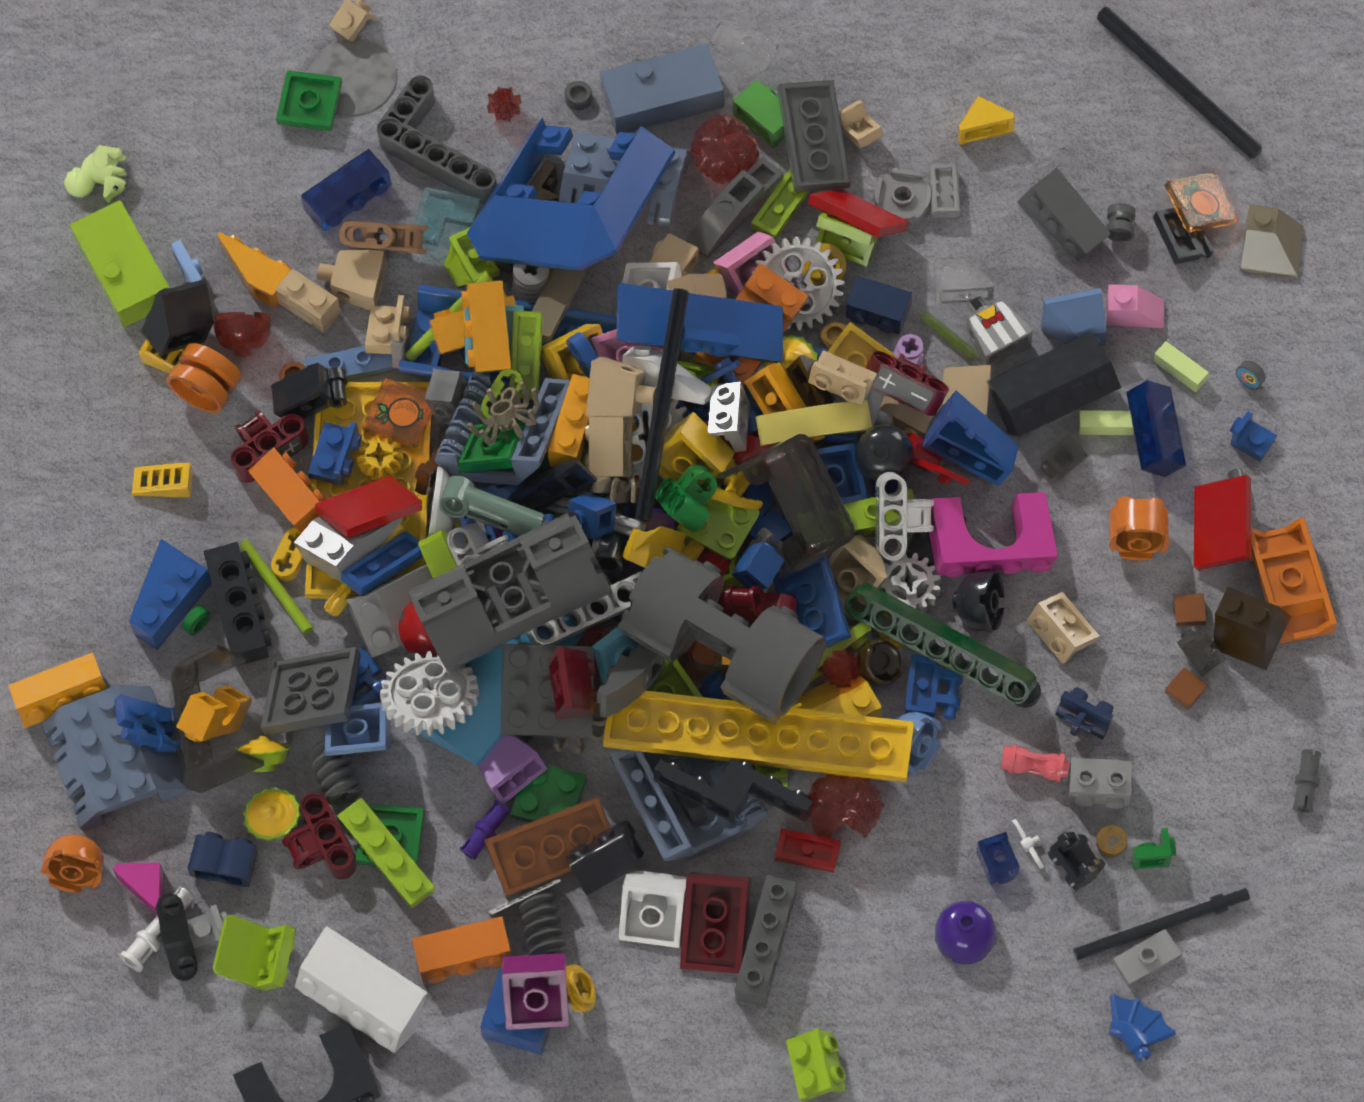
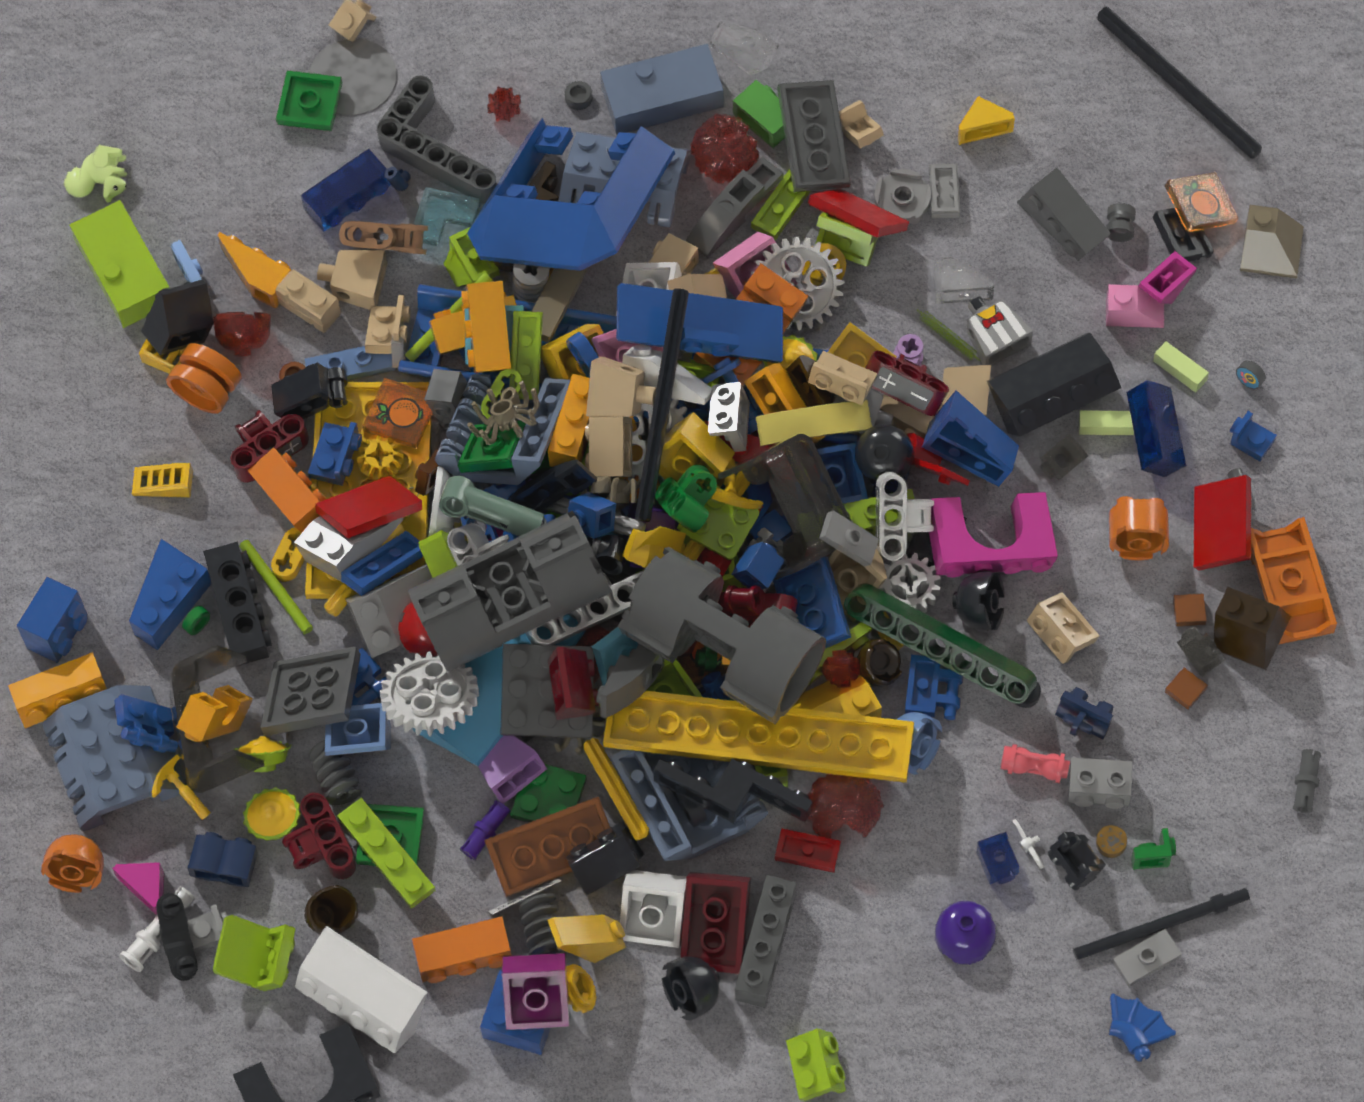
(52, 620): none -> blue brick
(185, 791): none -> yellow piece
(331, 908): none -> dark brown hair
(397, 178): none -> dark blue arm
(588, 936): none -> yellow slope
(616, 789): none -> yellow axle
(691, 986): none -> black cylinder
(706, 660): none -> dark green plate
(830, 333): pearl gold tile -> none
(849, 538): none -> light grey plate
(878, 305): dark blue brick -> none
(1074, 316): medium blue slope -> none
(1168, 279): none -> dark pink slope

